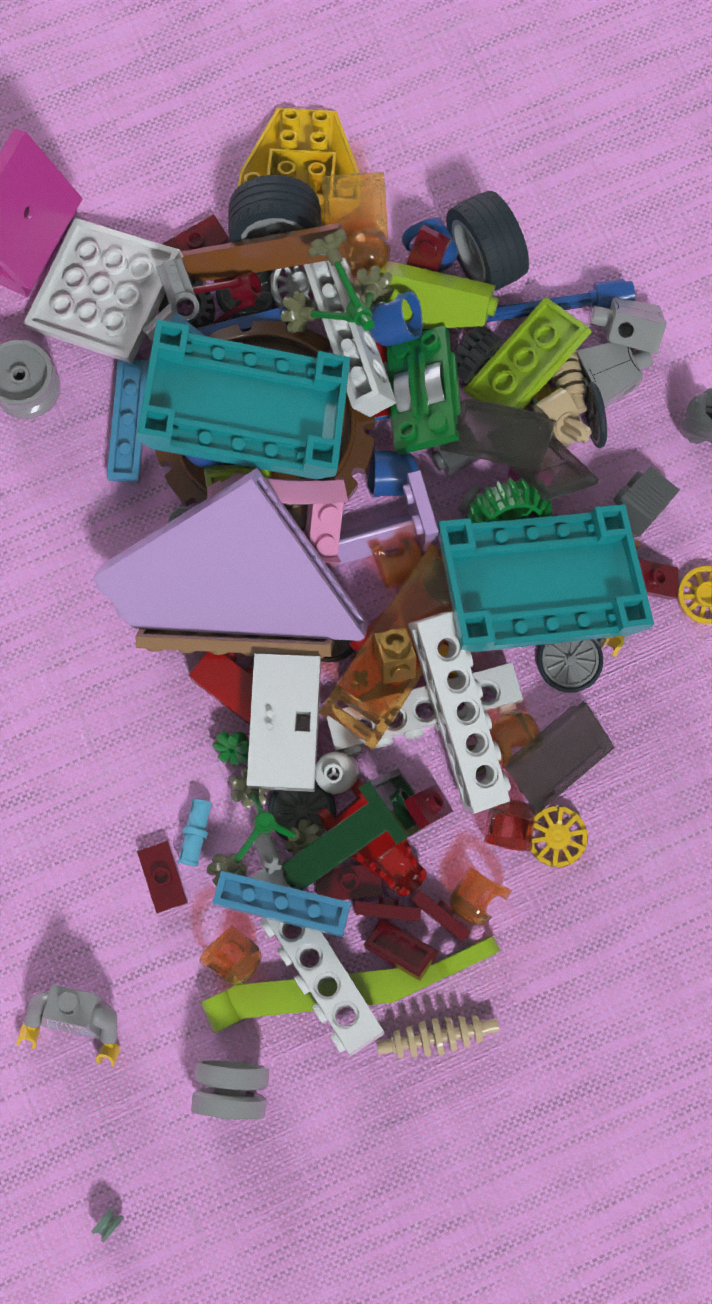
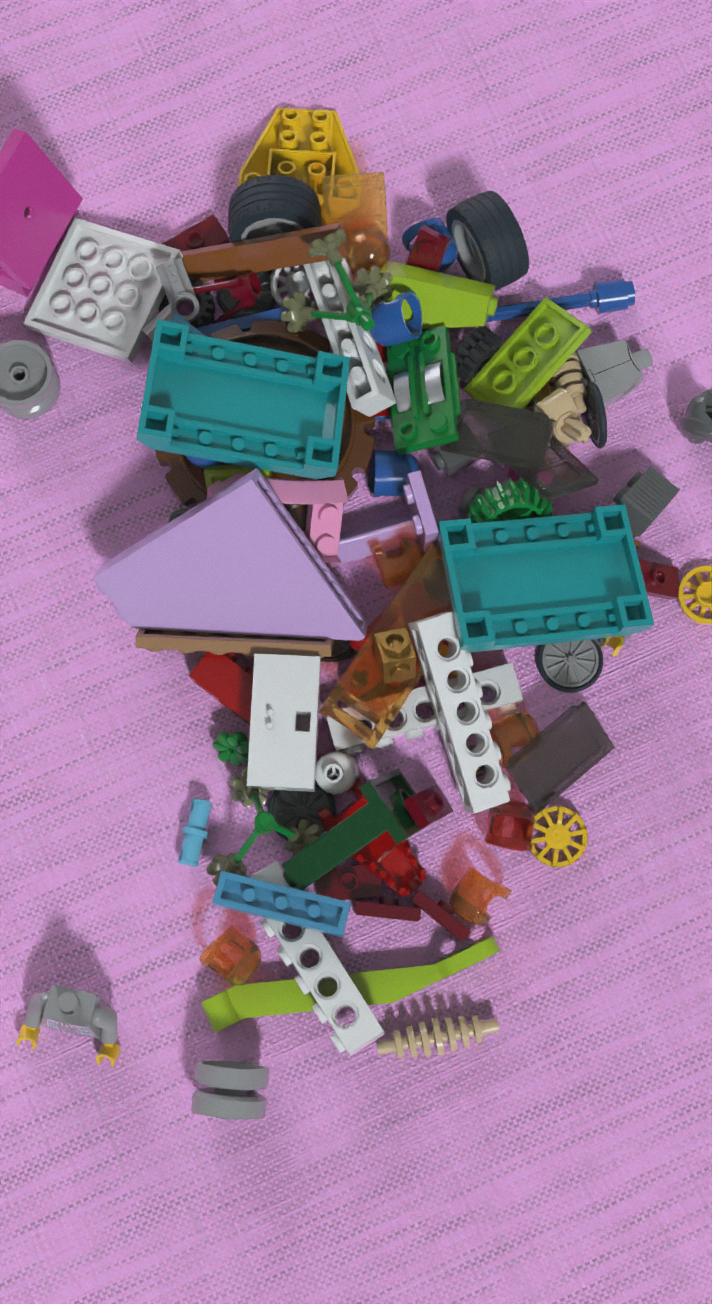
(107, 1224): sand green bush -> none
(124, 449): dark azure plate -> none
(162, 877): dark red plate -> none
(268, 853): light grey axle -> none
(400, 949): dark red plate -> none
(631, 324): light grey torso -> none

